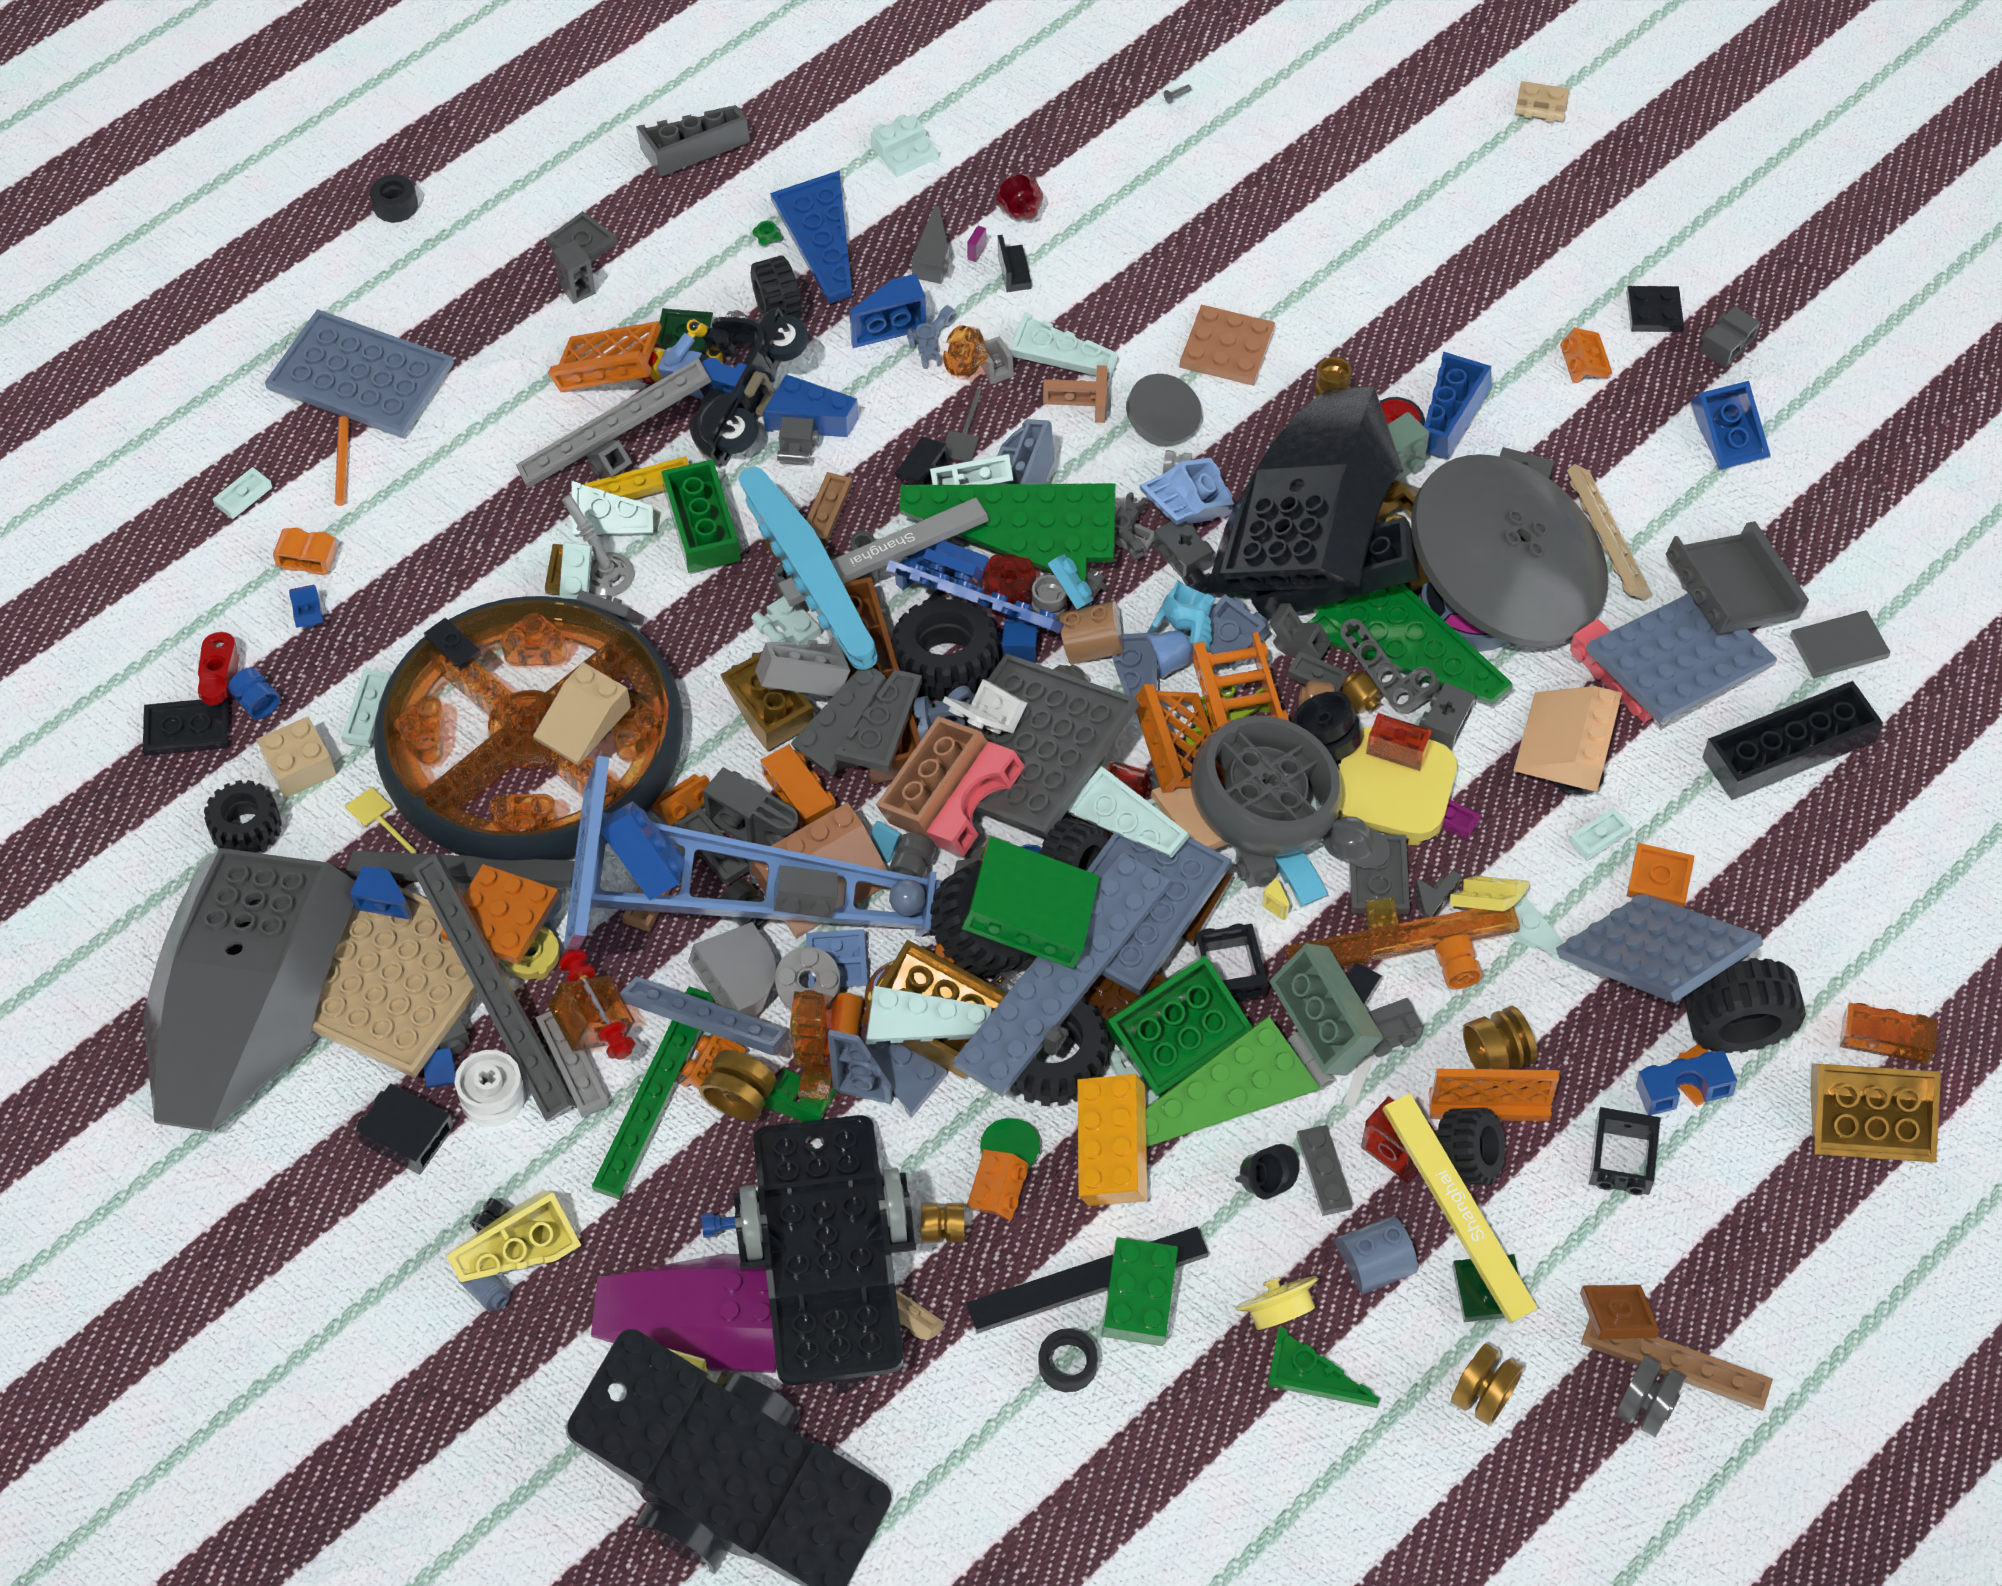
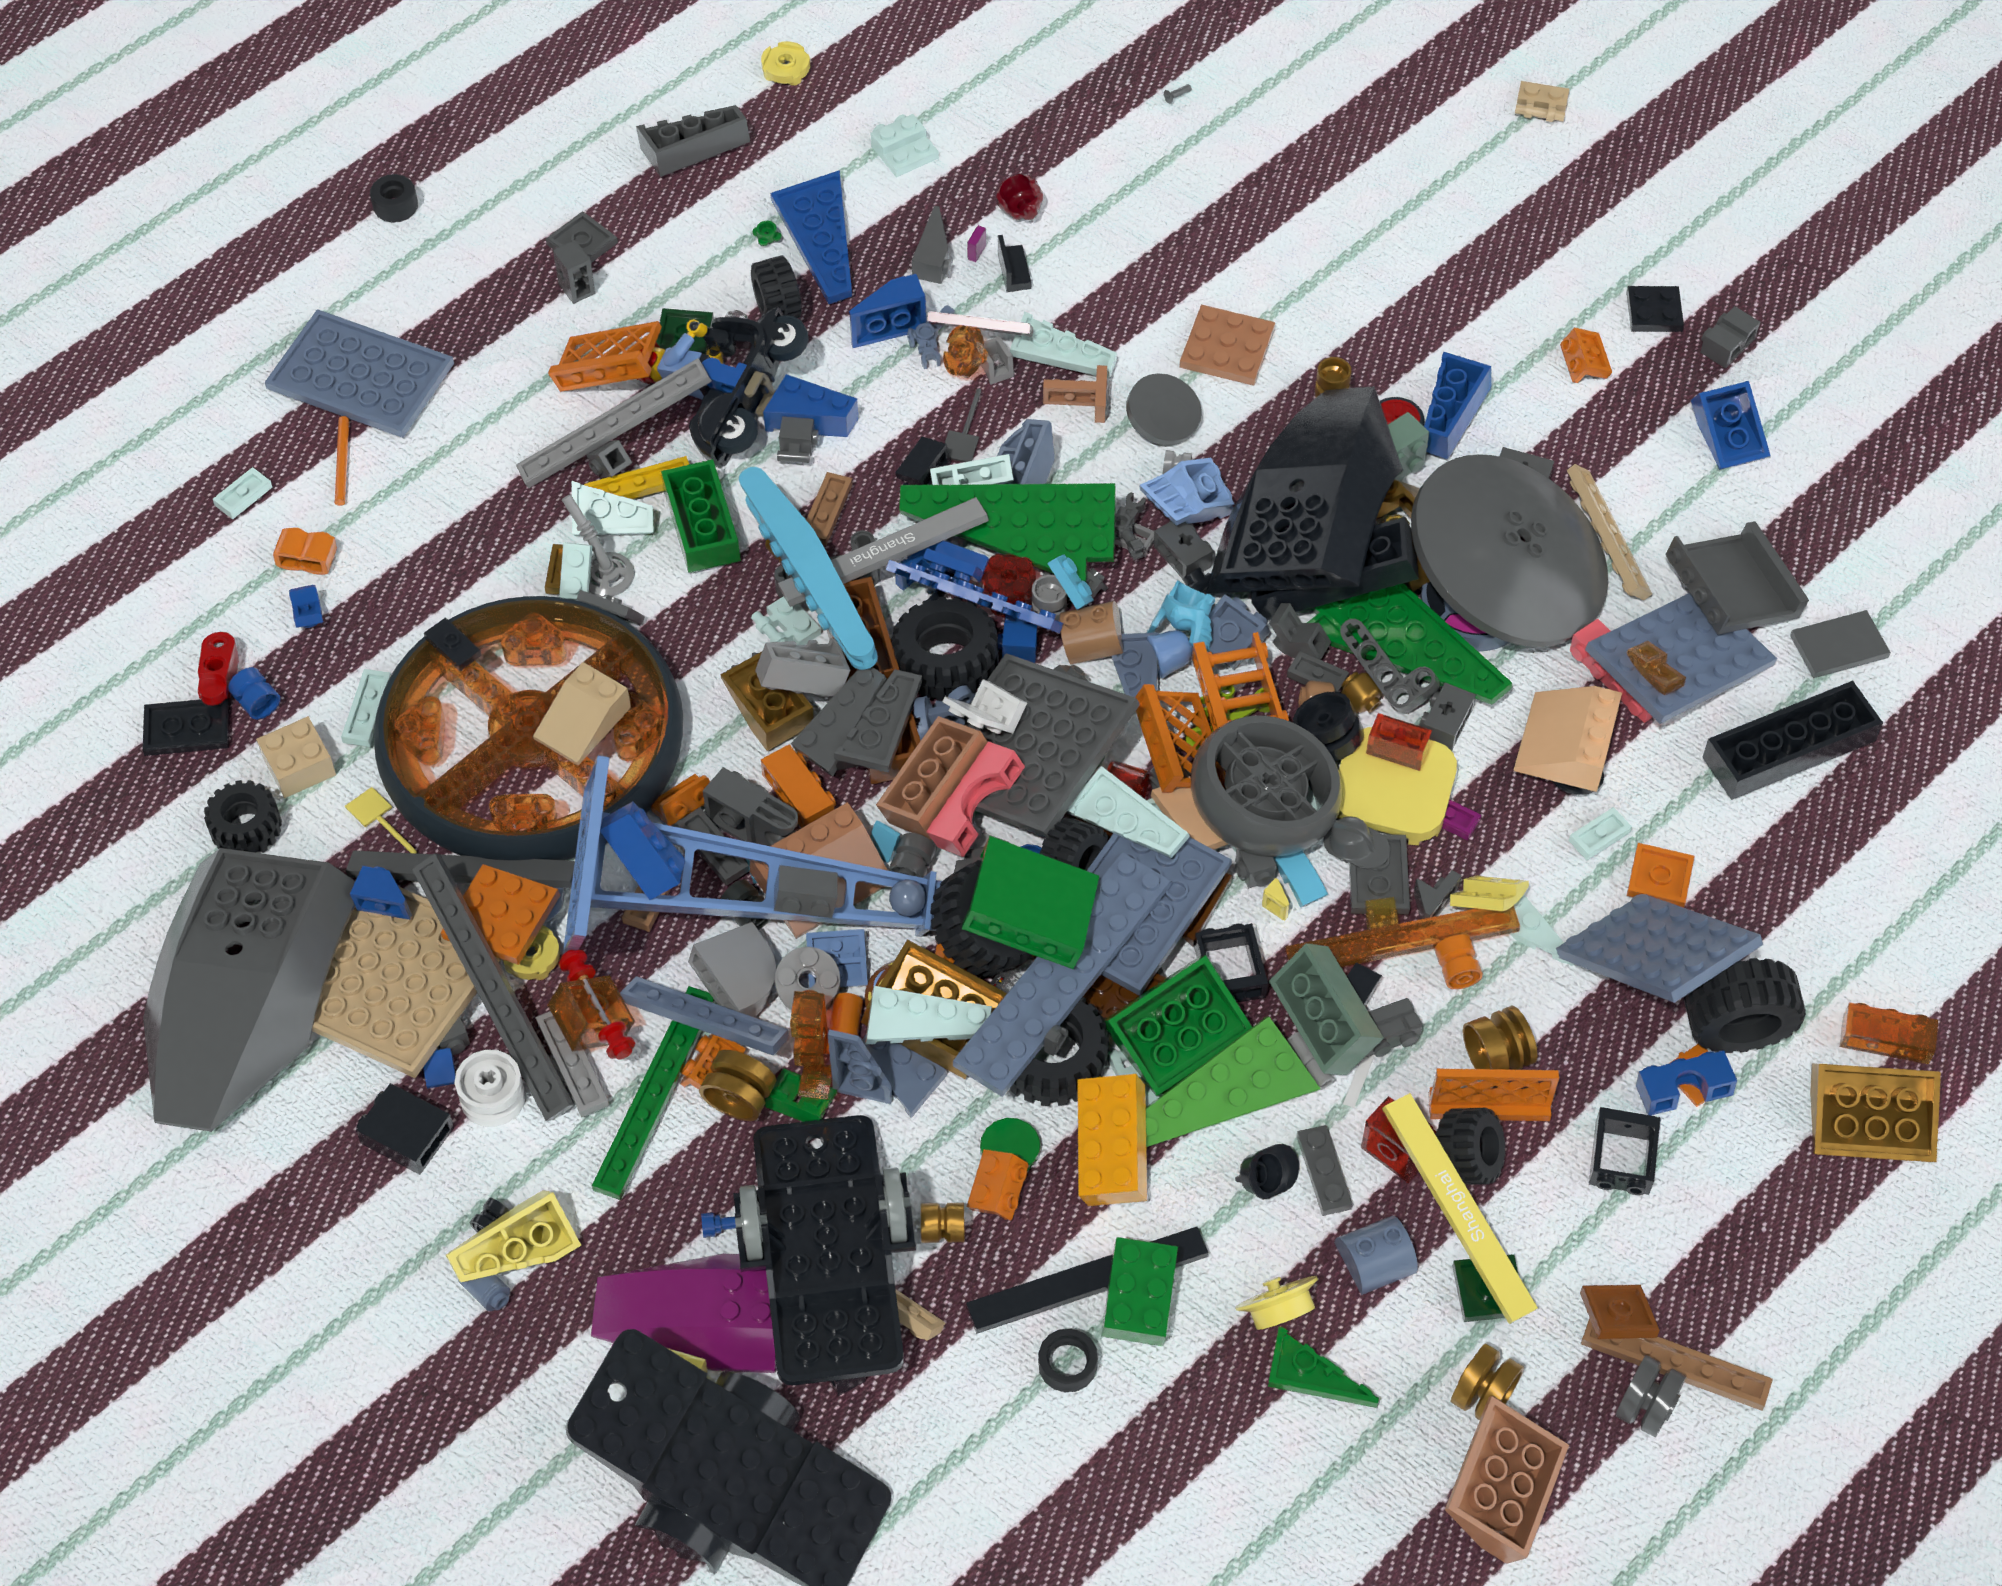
(785, 73): none -> light yellow plate
(984, 324): none -> tile
(1506, 1481): none -> nougat slope
(1652, 665): none -> clear orange slope

